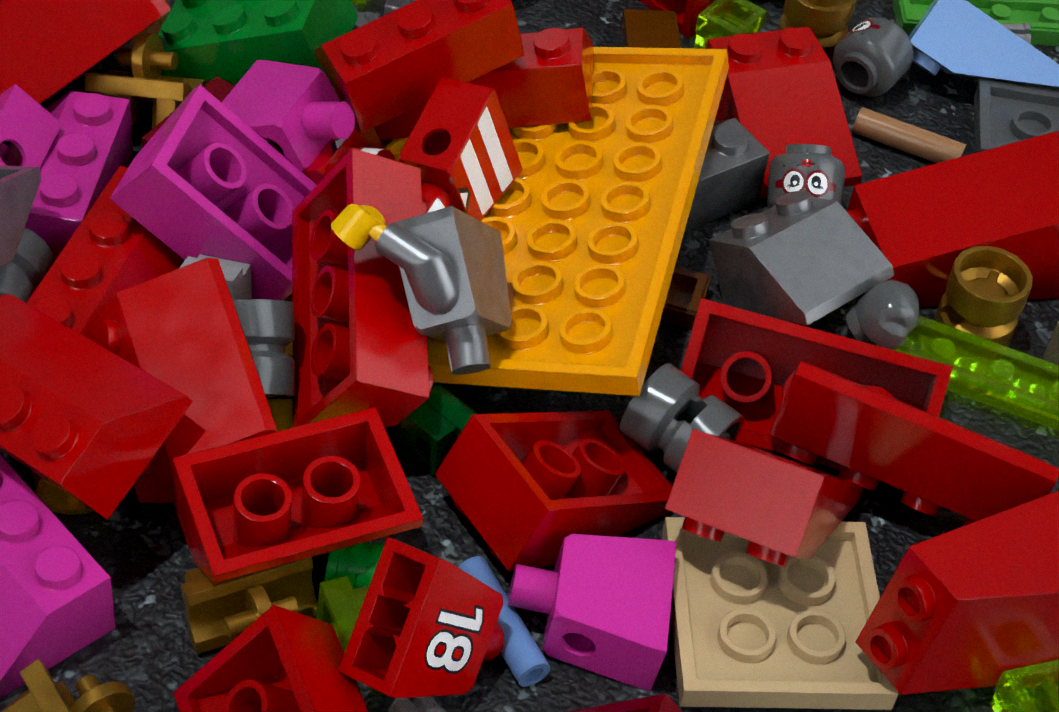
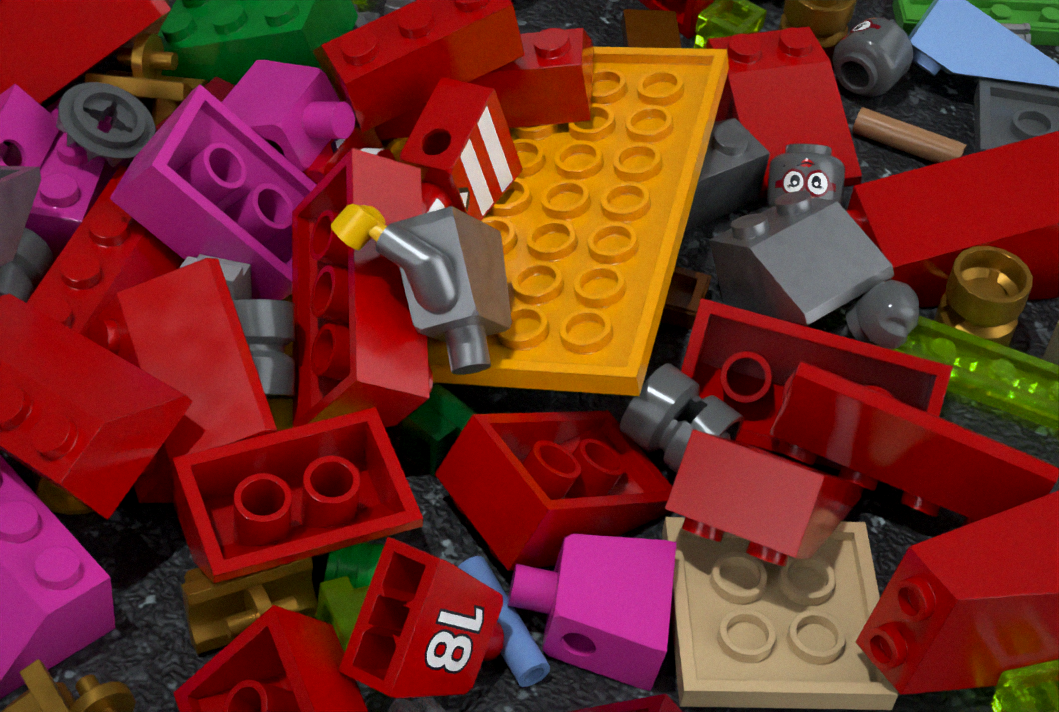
(88, 104): none -> dark grey gear

